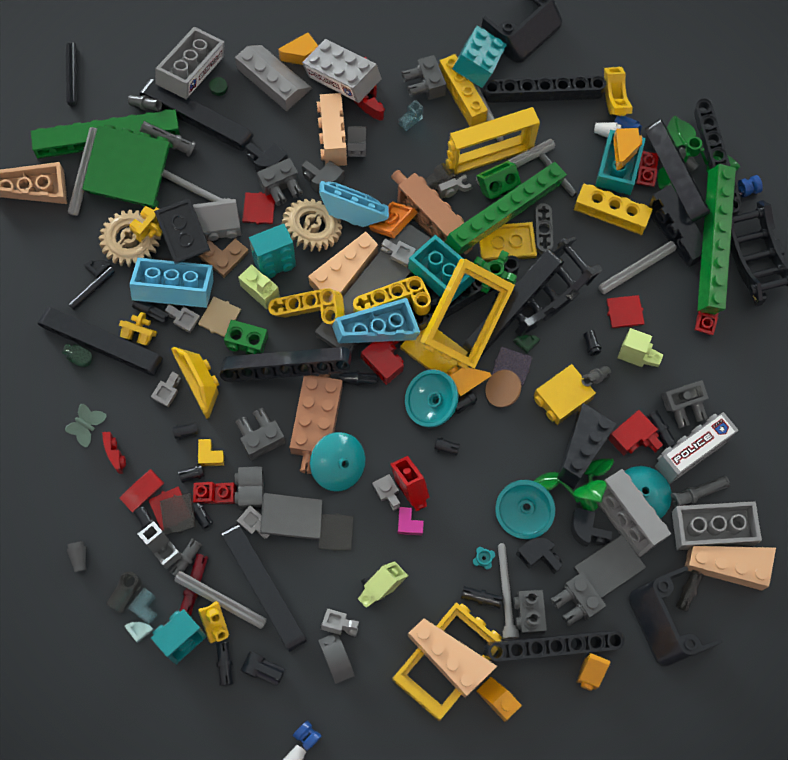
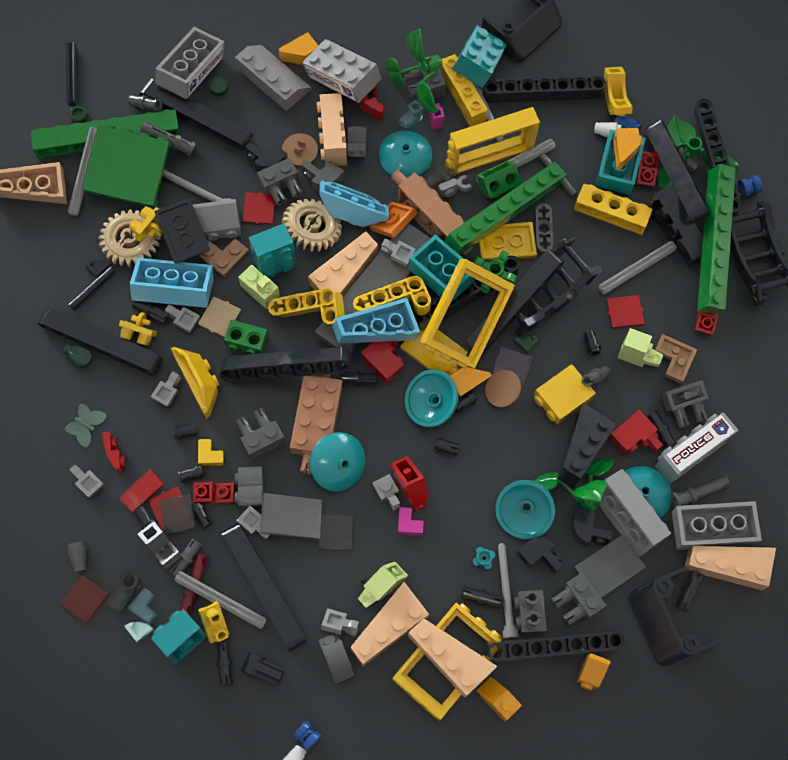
(78, 114): none -> dark green tile
(84, 599): none -> clear red piece
(88, 482): none -> light grey plate
(300, 148): none -> medium nougat piece
(390, 624): none -> light nougat wedge
(412, 161): none -> teal dish
(428, 64): none -> green plant
(437, 119): none -> dark pink piece
(680, 356): none -> medium nougat plate

